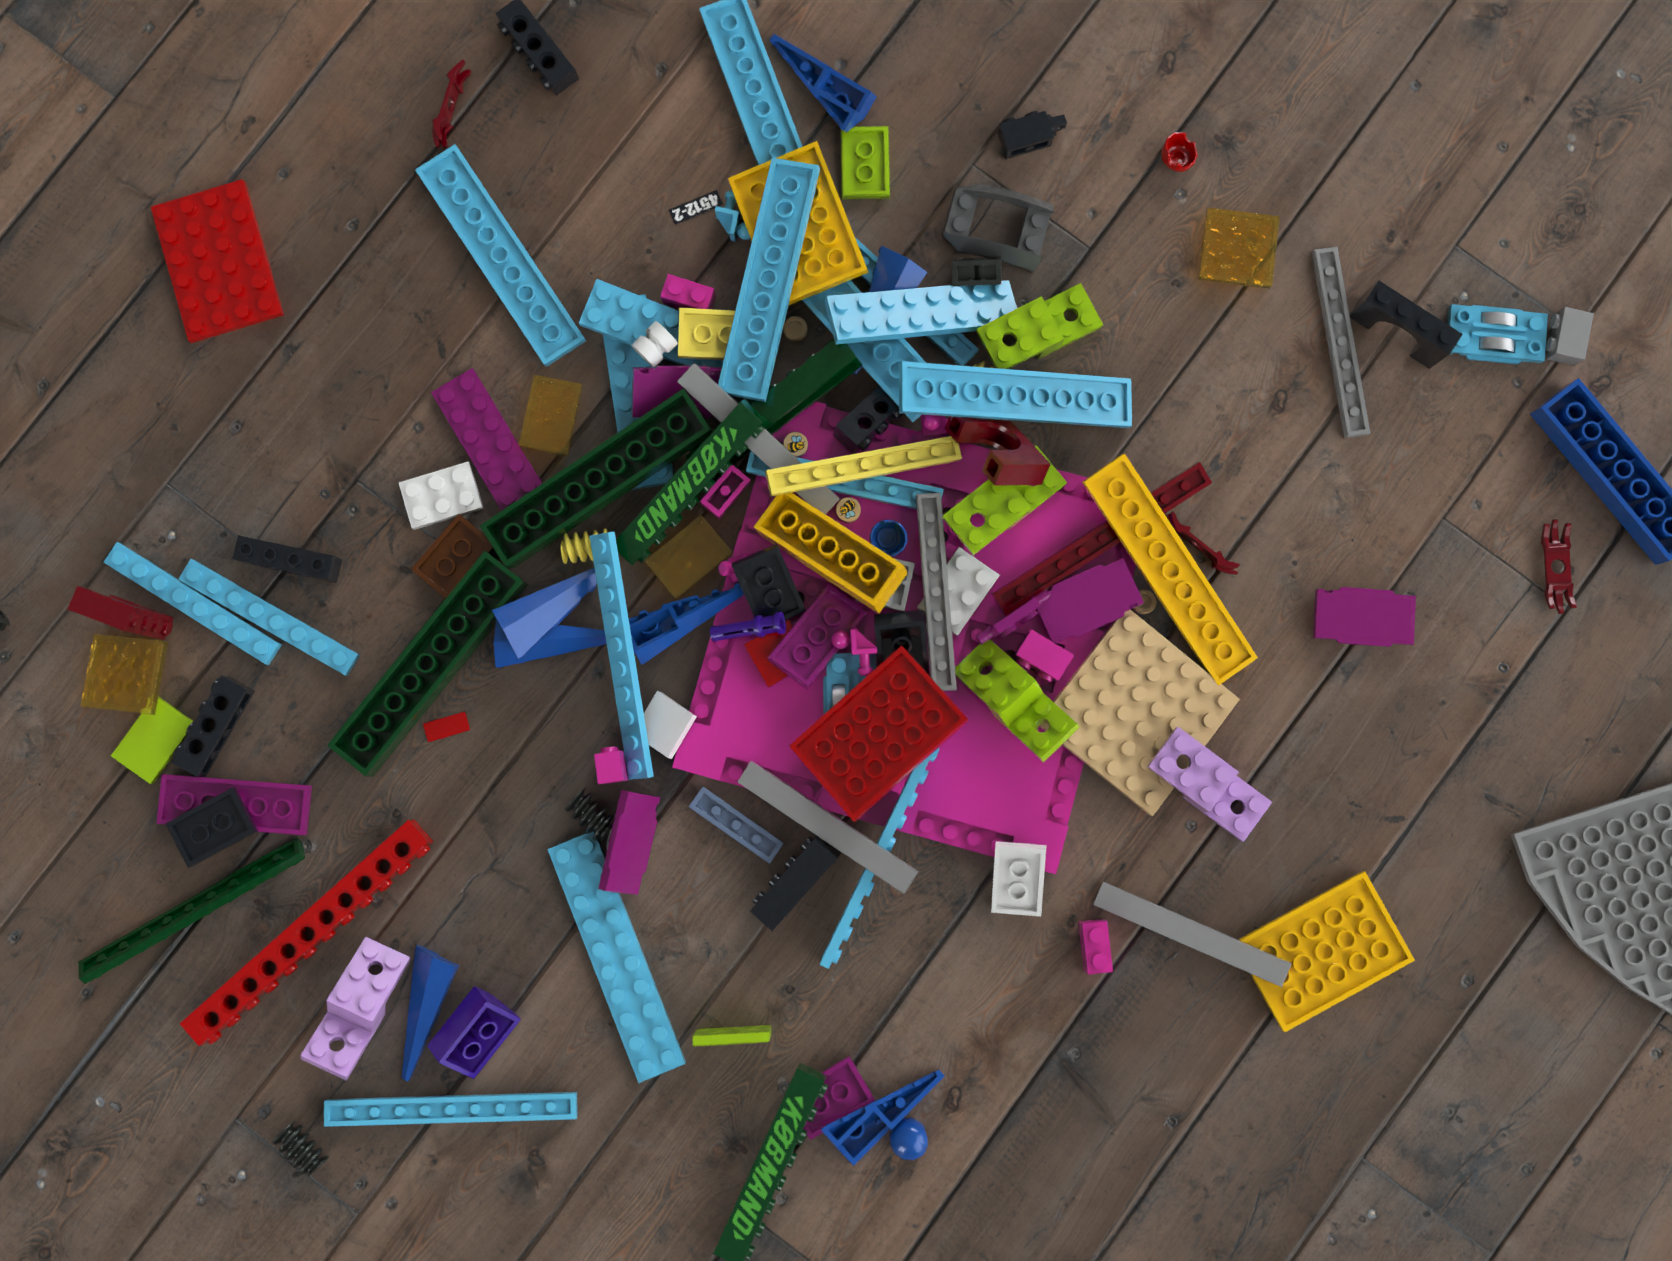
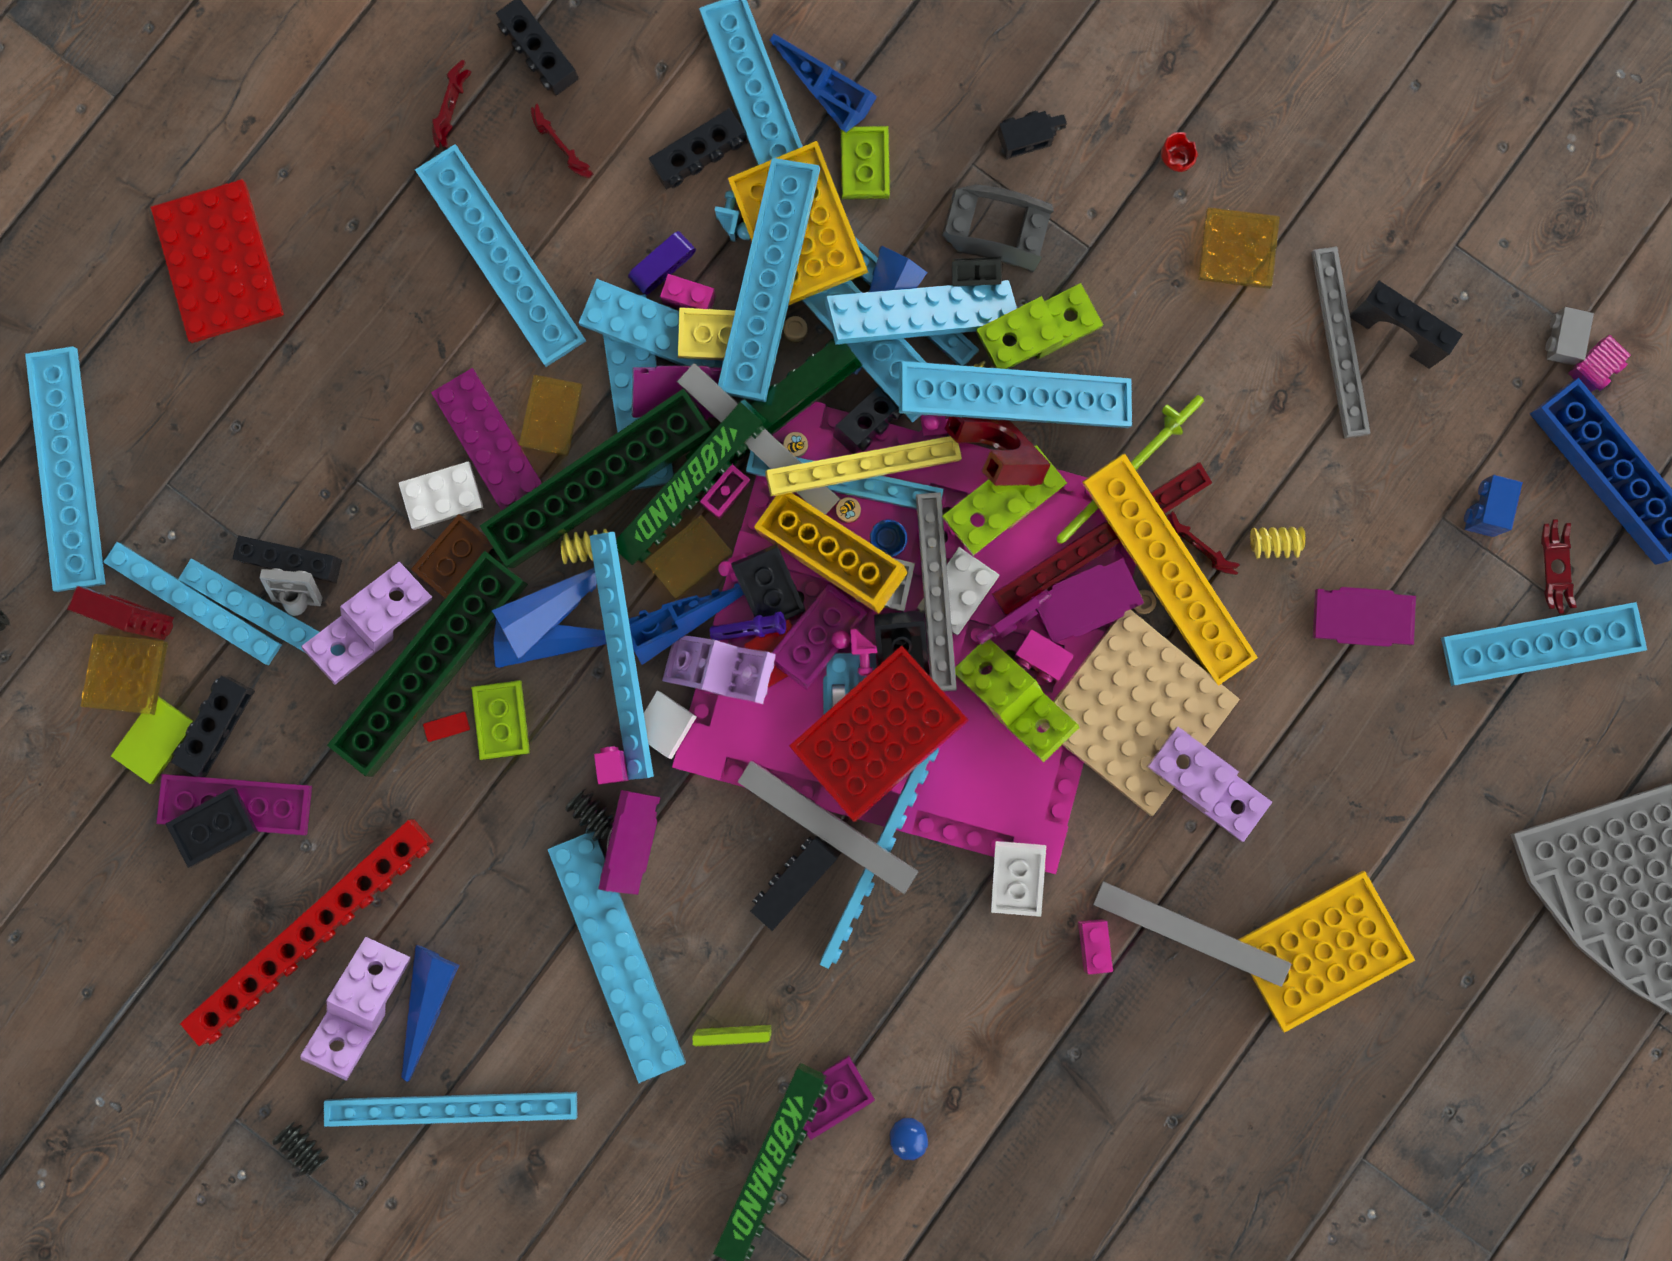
(65, 469): none -> medium azure plate
(191, 910): dark green plate -> none
(286, 586): none -> light grey plate
(367, 623): none -> lavender bracket
(473, 1033): dark purple slope -> none
(500, 720): none -> lime tile
(544, 127): none -> dark red piece
(654, 344): white wheel -> none
(661, 262): none -> dark purple beam
(695, 207): black sticker -> none
(701, 137): none -> black brick
(719, 668): none -> lavender bracket
(736, 825): sand blue plate -> none
(866, 1126): blue wedge -> none
(1172, 426): none -> lime piece
(1277, 541): none -> light yellow piece
(1496, 507): none -> blue slope
(1499, 334): medium azure piece -> none
(1543, 643): none -> medium azure plate
(1600, 363): none -> dark pink brick

